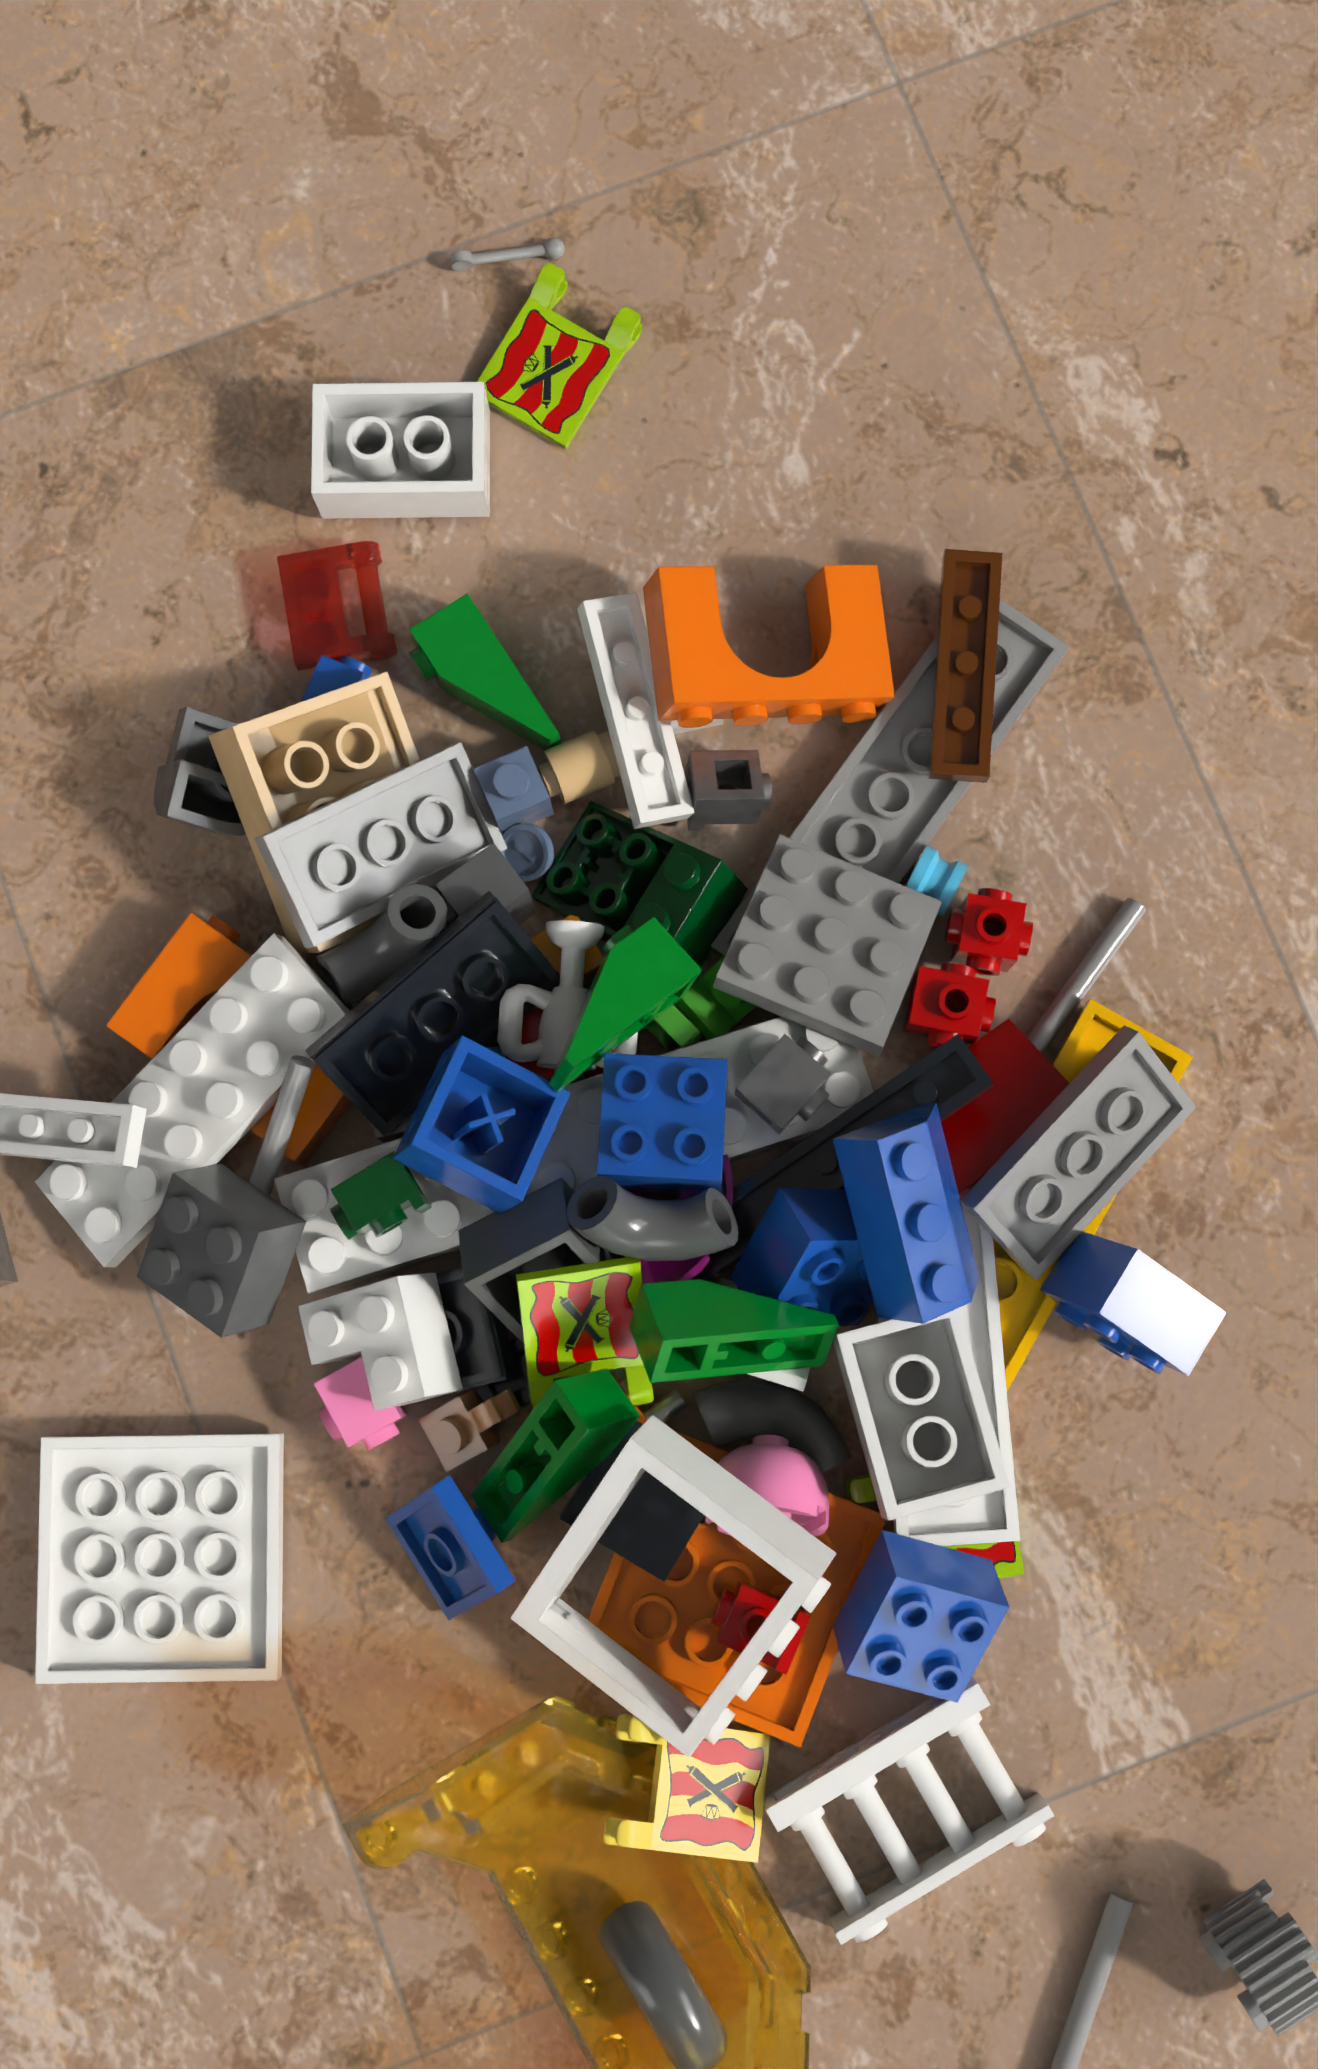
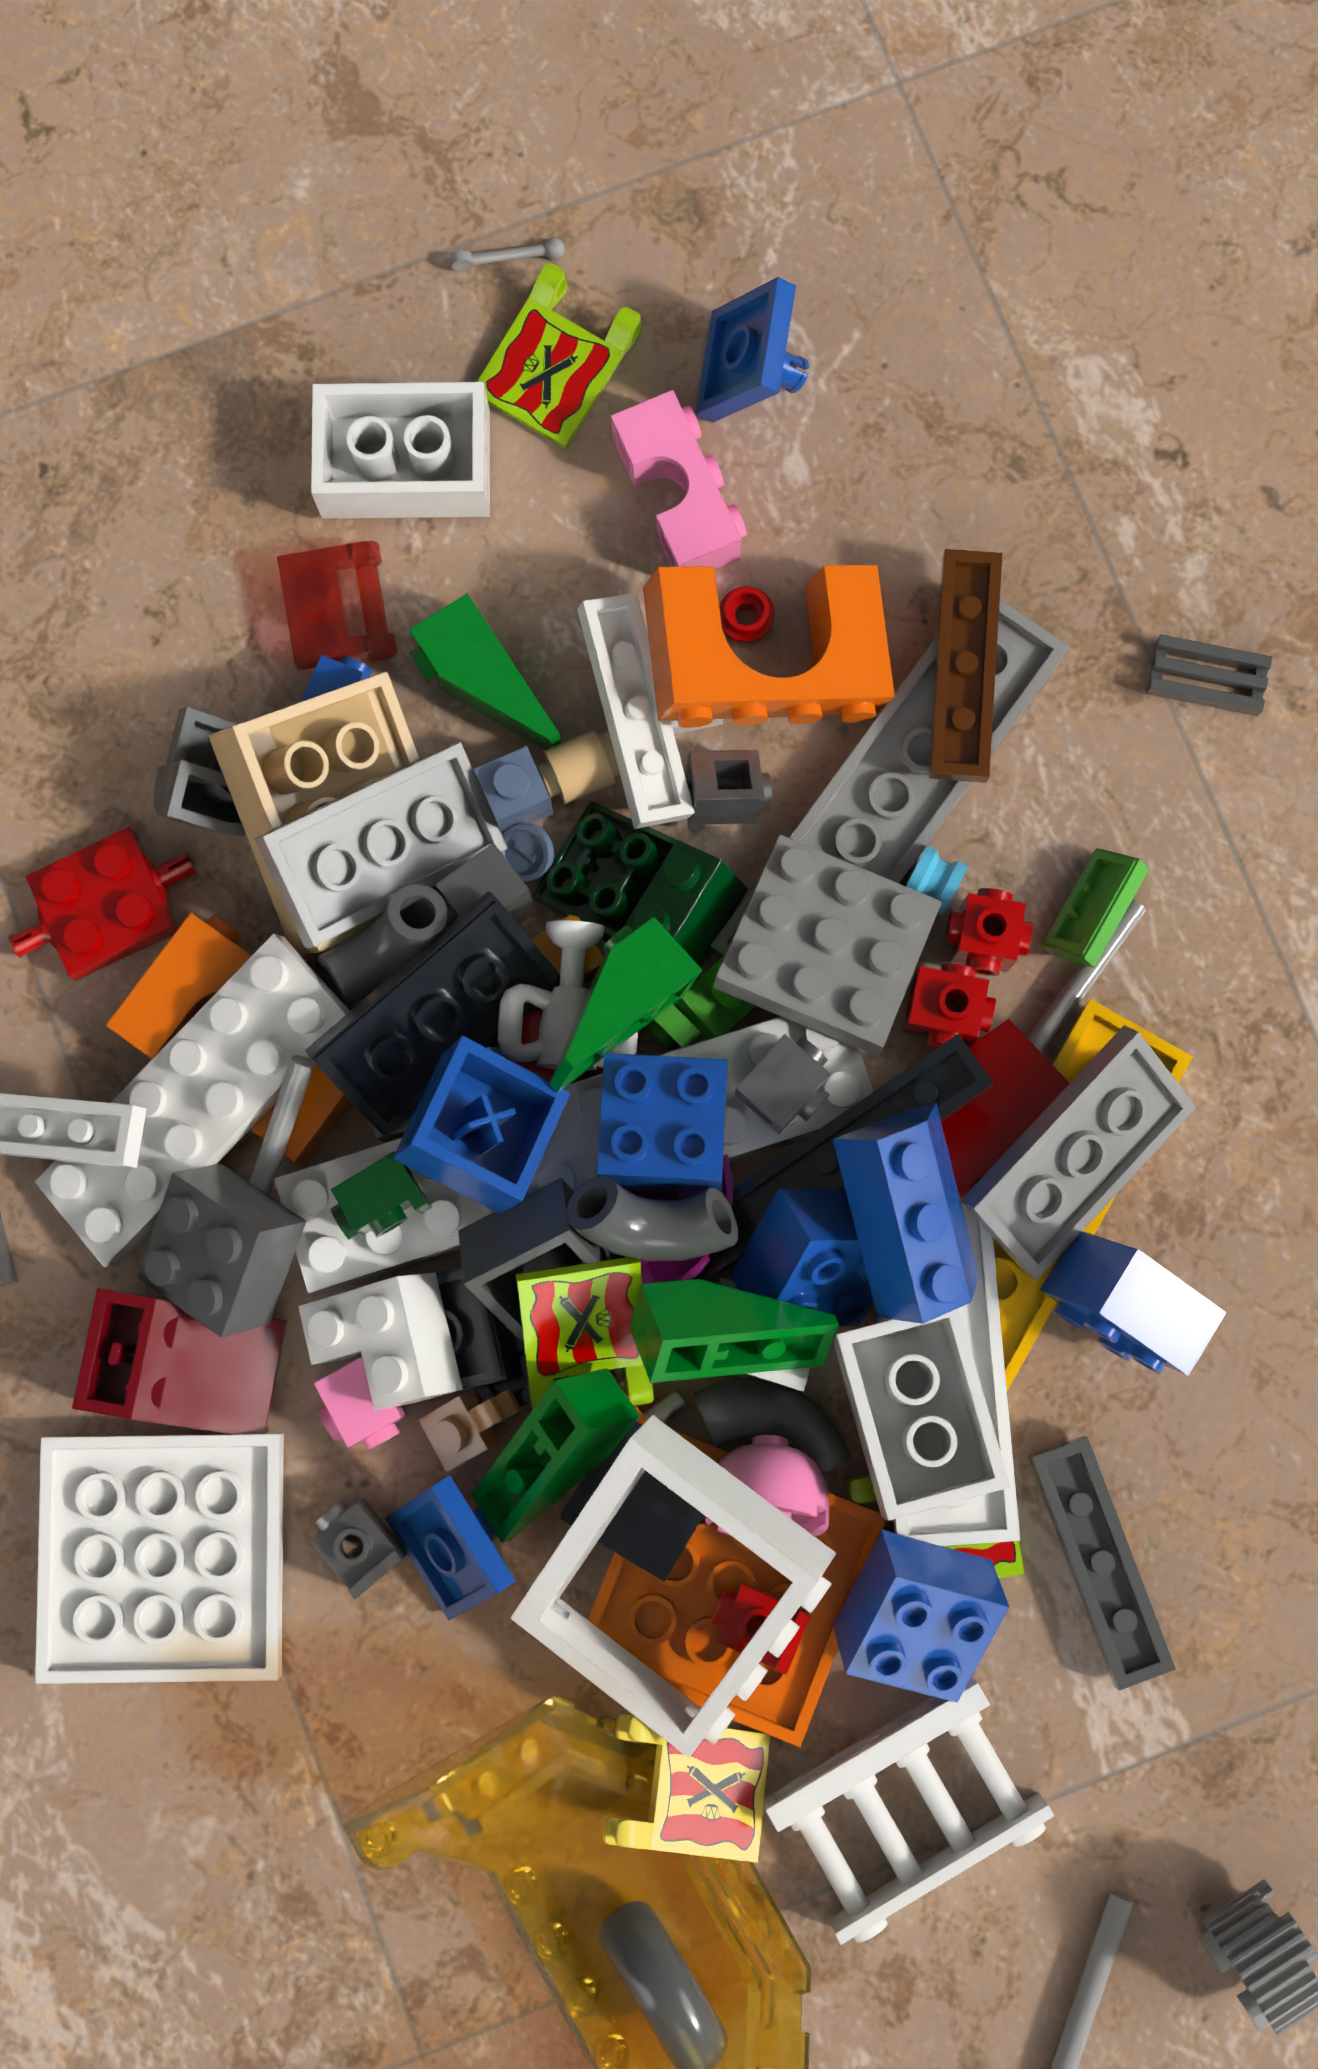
(102, 904): none -> red plate
(167, 1368): none -> dark red slope
(379, 1552): none -> flat silver brick
(661, 442): none -> bright pink arch
(748, 352): none -> blue tile
(751, 599): none -> red plate
(1095, 907): none -> bright green plate
(1101, 1563): none -> dark grey plate
(1212, 654): none -> dark grey tile

